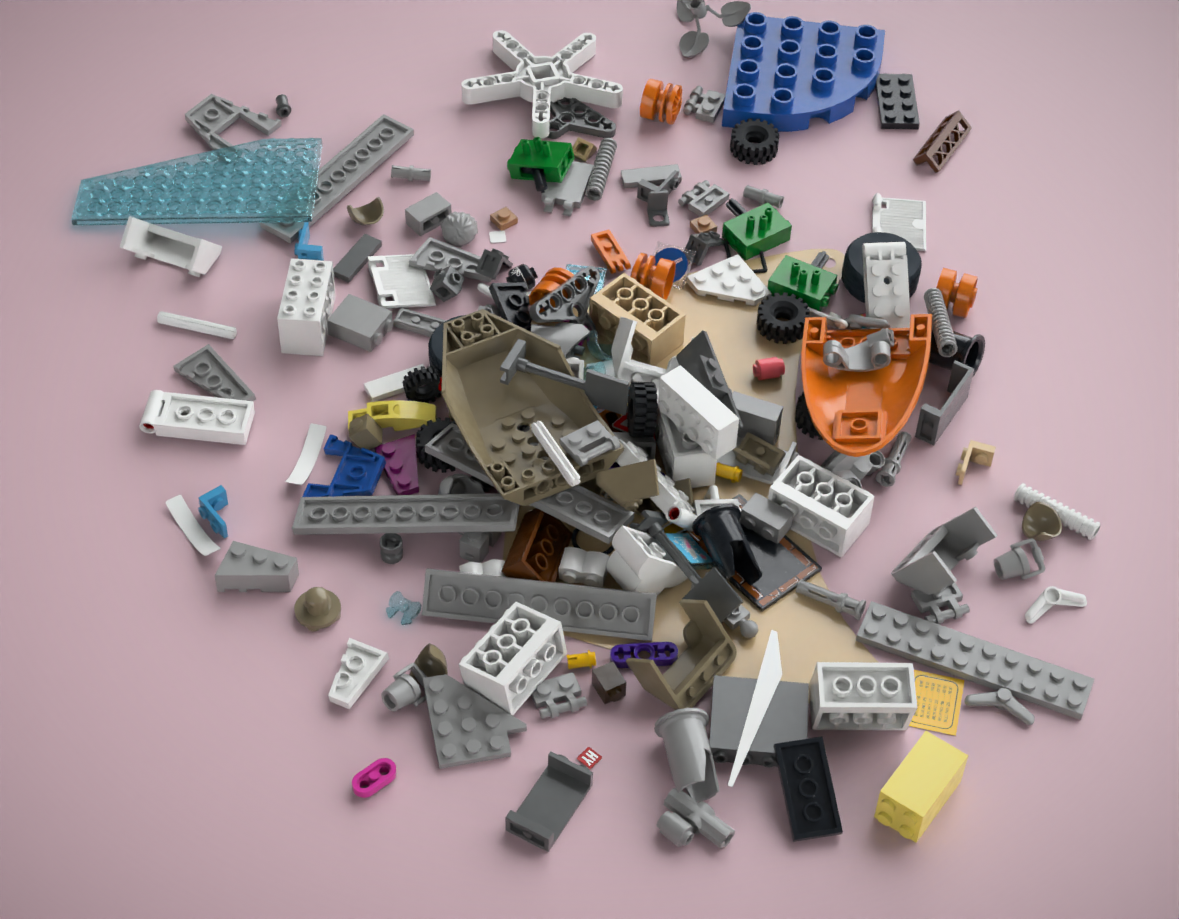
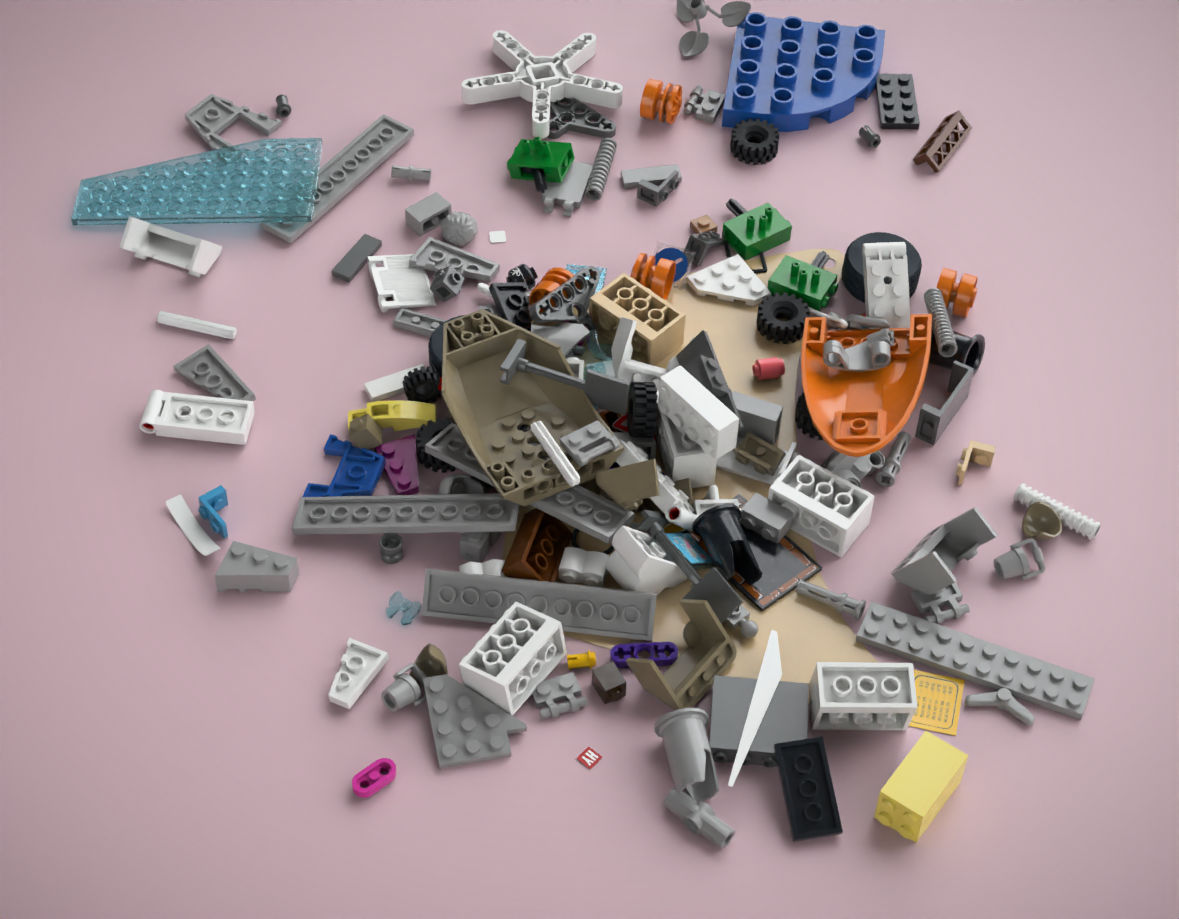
(306, 251): dark azure bracket -> none
(306, 307): white brick -> none
(308, 455): white sticker -> none
(317, 609): dark tan plate -> none
(360, 322): light grey brick -> none
(367, 214): dark tan helmet -> none
(491, 263): dark grey bracket -> none
(503, 218): medium nougat plate -> none
(550, 802): dark grey panel -> none
(583, 149): tan slope -> none
(610, 251): orange hinge -> none
(658, 206): dark grey bracket -> none
(675, 828): light grey brick -> none
(708, 198): light grey plate -> none
(729, 472): yellow pin -> none
(763, 196): light grey pin -> none
(872, 139): none -> dark grey pin
(901, 218): white window -> none
(1053, 596): white piece -> none

